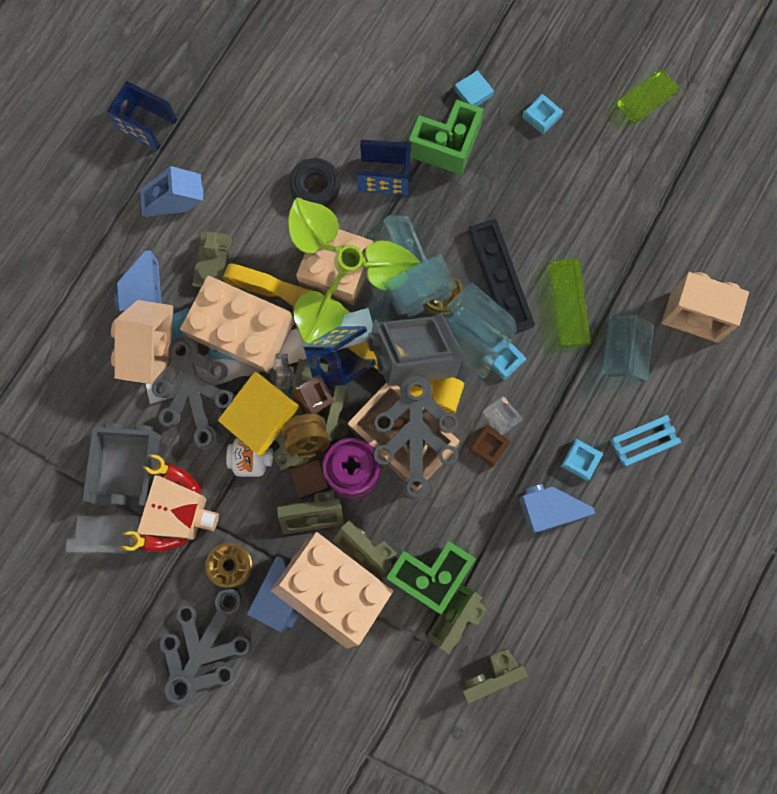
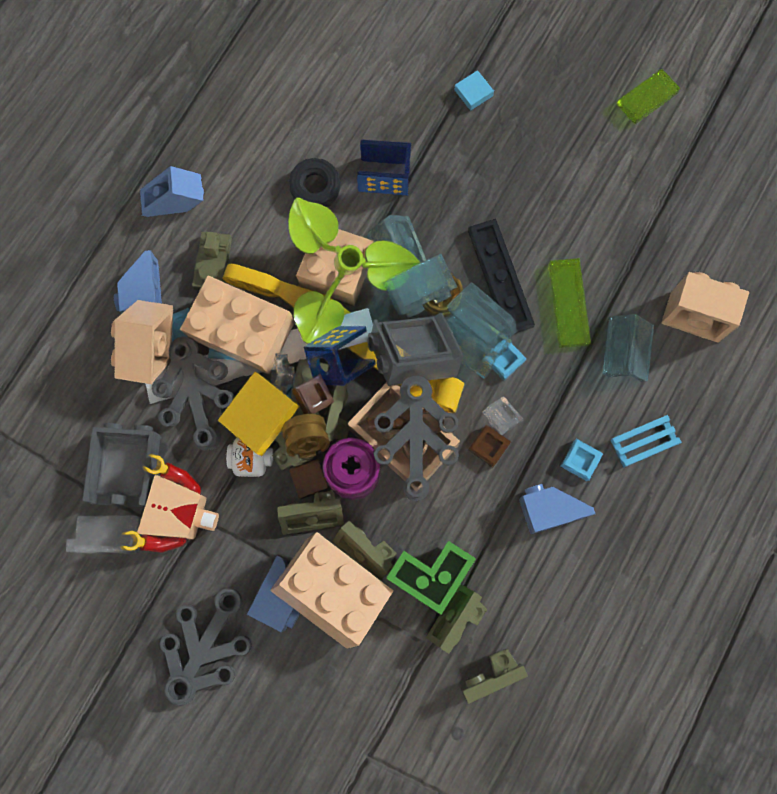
(139, 97): clear blue piece -> none
(222, 554): pearl gold wheel -> none
(449, 143): bright green brick -> none
(542, 114): medium azure tile -> none

